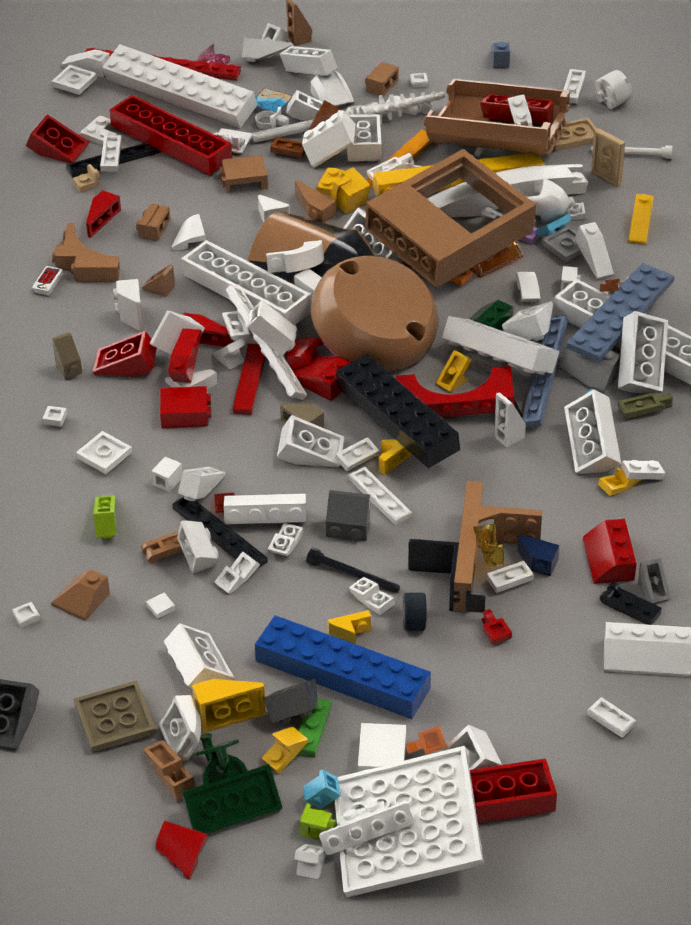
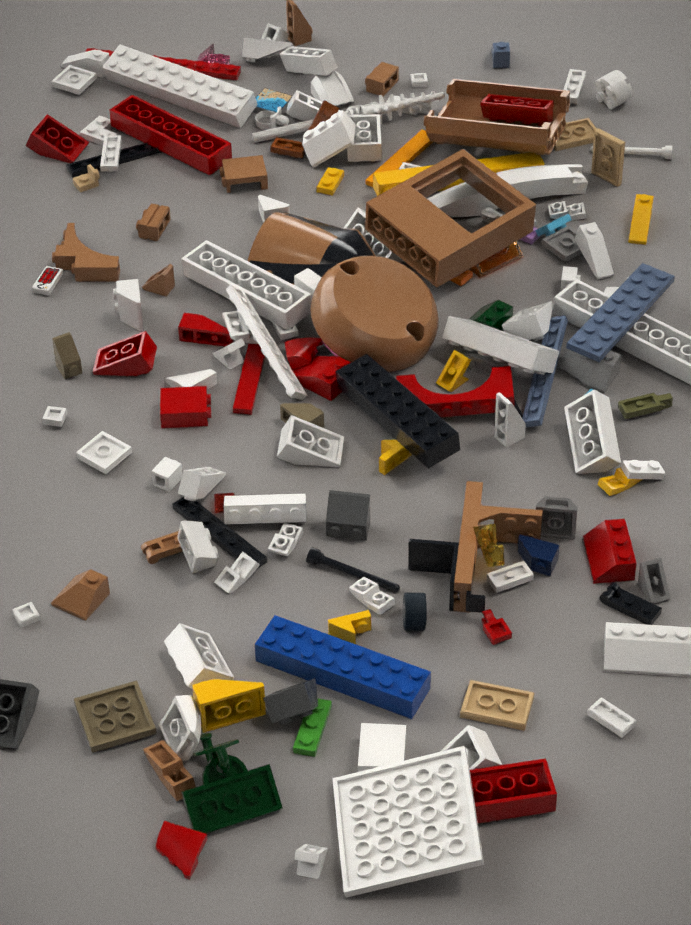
(102, 210): red slope -> none
(105, 516): lime slope -> none
(160, 605): white tile -> none
(170, 329): white slope -> none
(184, 356): red slope -> none
(190, 232): white slope -> none
(237, 139): white hinge -> none
(272, 328): white brick -> none
(287, 746): yellow slope -> none
(295, 260): white arch -> none
(315, 822): lime brick -> none
(317, 205): medium nougat slope -> none
(322, 790): medium azure brick -> none
(350, 191): yellow plate -> none
(357, 454): white plate -> none
(366, 825): white bracket -> none
(380, 496): white tile -> none
(392, 164): white hinge -> none
(430, 741): orange plate -> none
(497, 705): none -> tan tile
(520, 110): white hinge -> none
(528, 286): white slope -> none
(551, 201): white piece -> none
(558, 517): none -> light grey slope
(611, 285): dark orange plate -> none
(642, 353): white slope -> none

